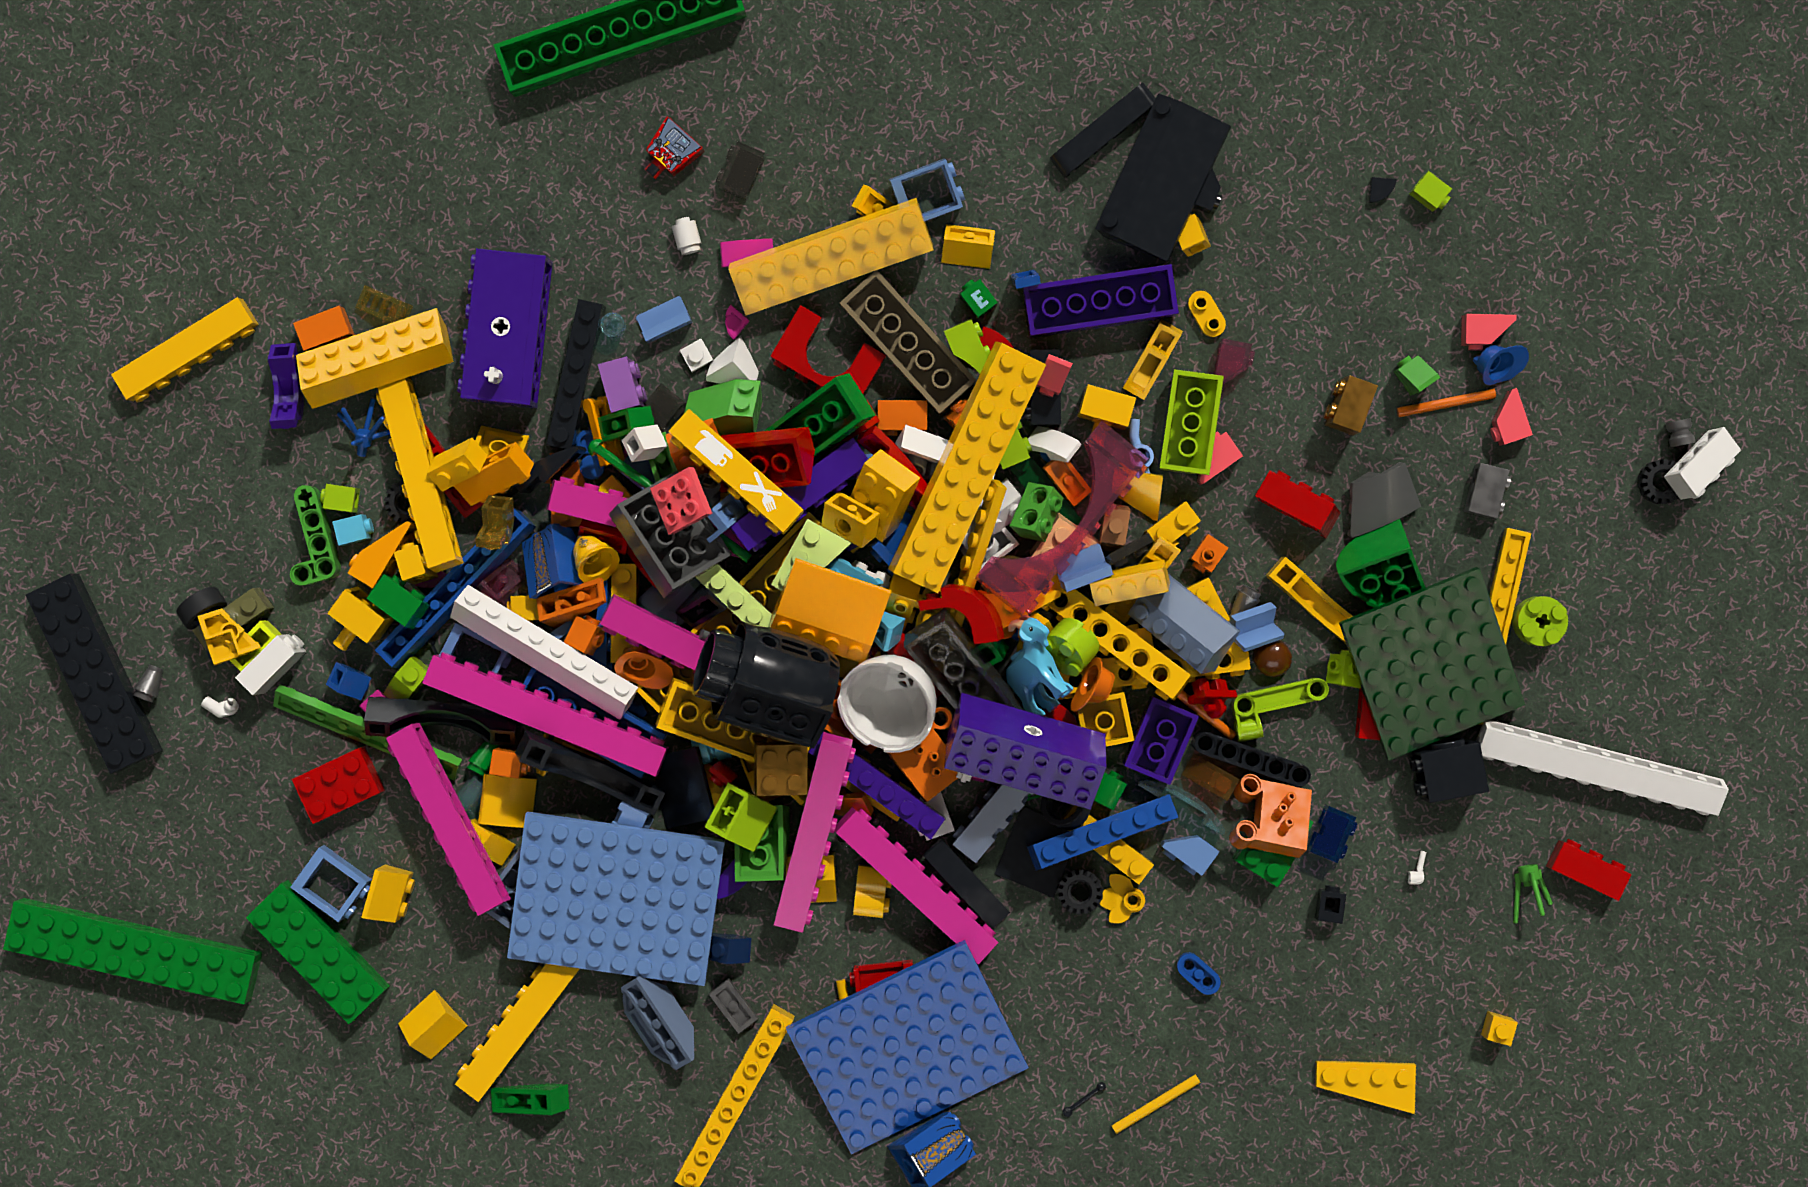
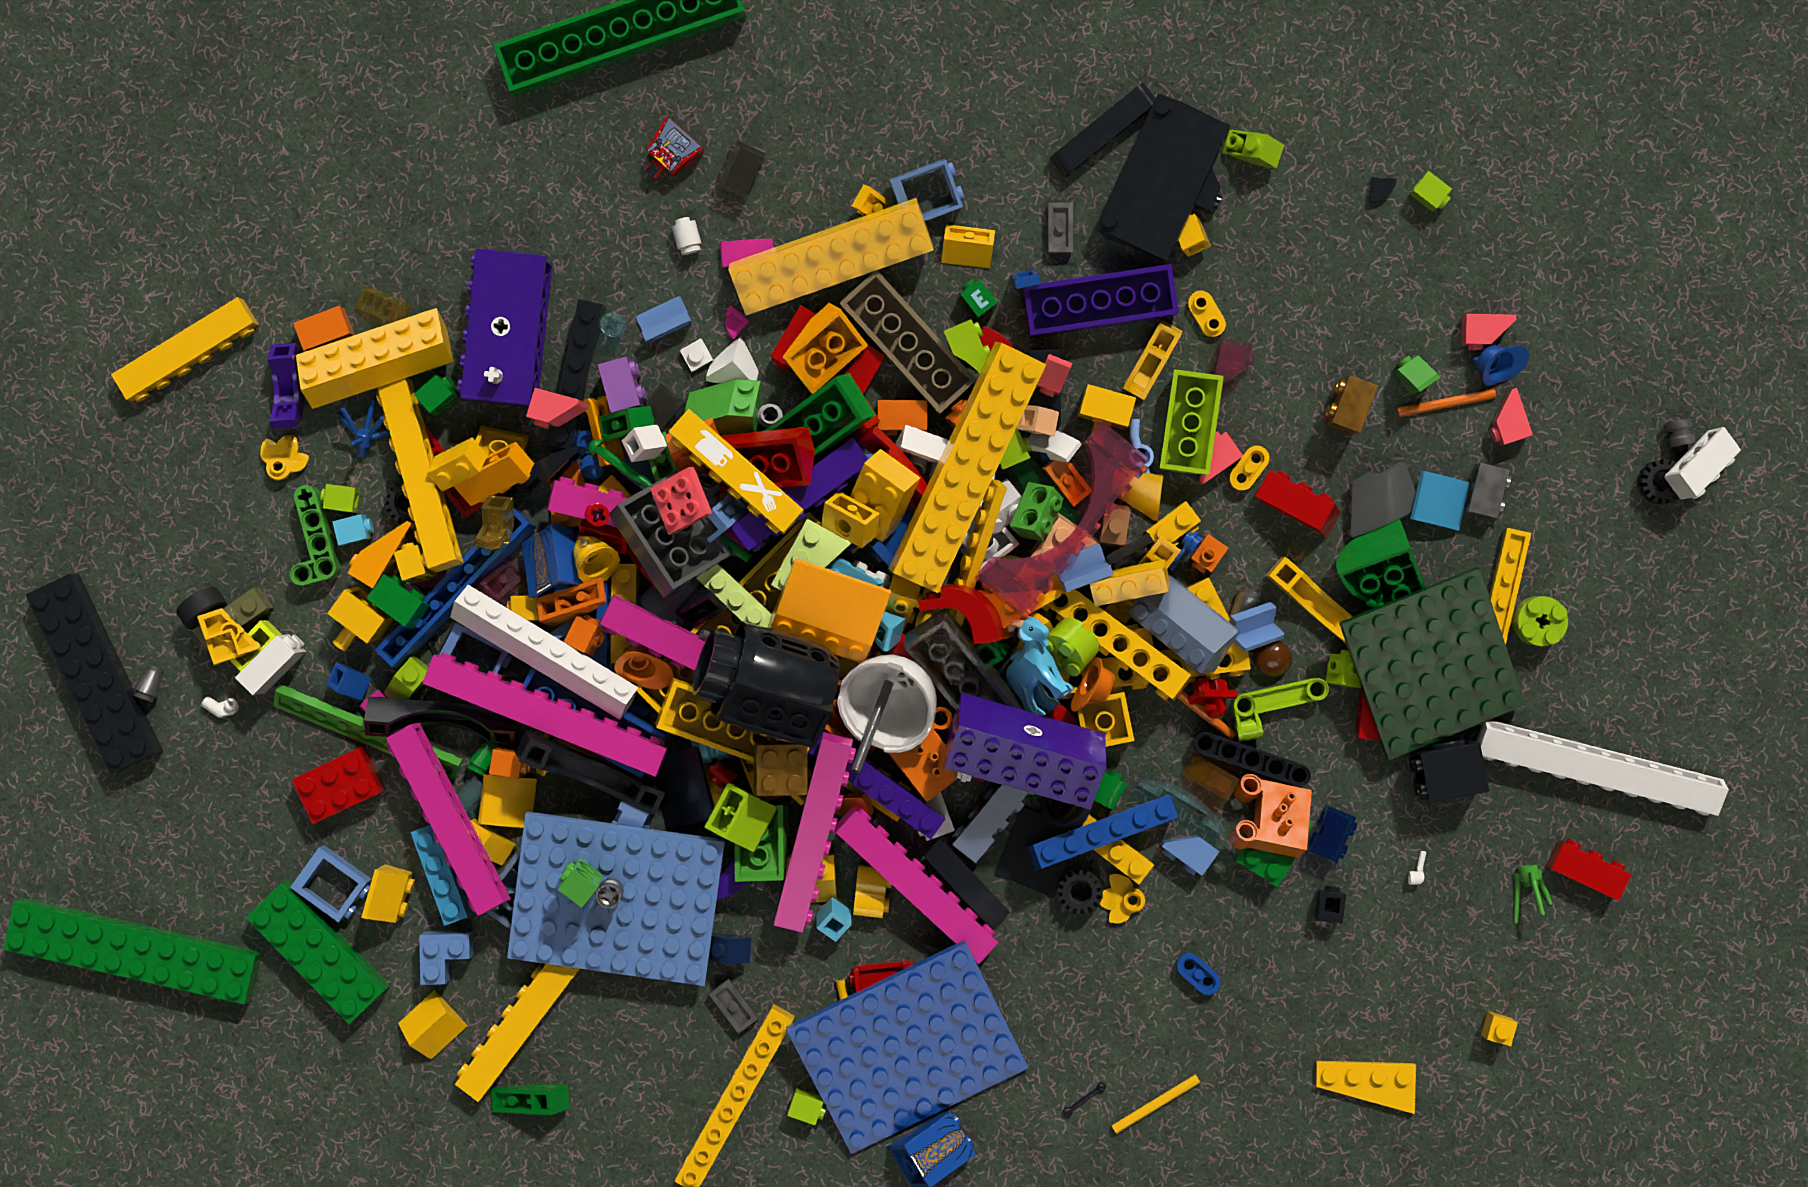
(283, 453): none -> yellow plate
(438, 395): none -> green brick
(438, 949): none -> medium blue brick
(441, 877): none -> dark azure brick
(553, 408): none -> coral slope
(579, 881): none -> bright green brick
(598, 522): none -> red bush
(608, 898): none -> flat silver wheel
(659, 1021): sand blue wedge -> none
(769, 411): none -> flat silver cone
(806, 1107): none -> lime brick
(824, 347): none -> light orange slope
(833, 919): none -> medium azure brick
(872, 726): none -> dark grey bar
(1039, 420): none -> light nougat brick
(1060, 228): none -> flat silver plate
(1160, 740): dark purple brick -> none
(1190, 544): none -> blue plate
(1249, 468): none -> yellow plate
(1253, 148): none -> lime slope
(1440, 500): none -> dark azure slope

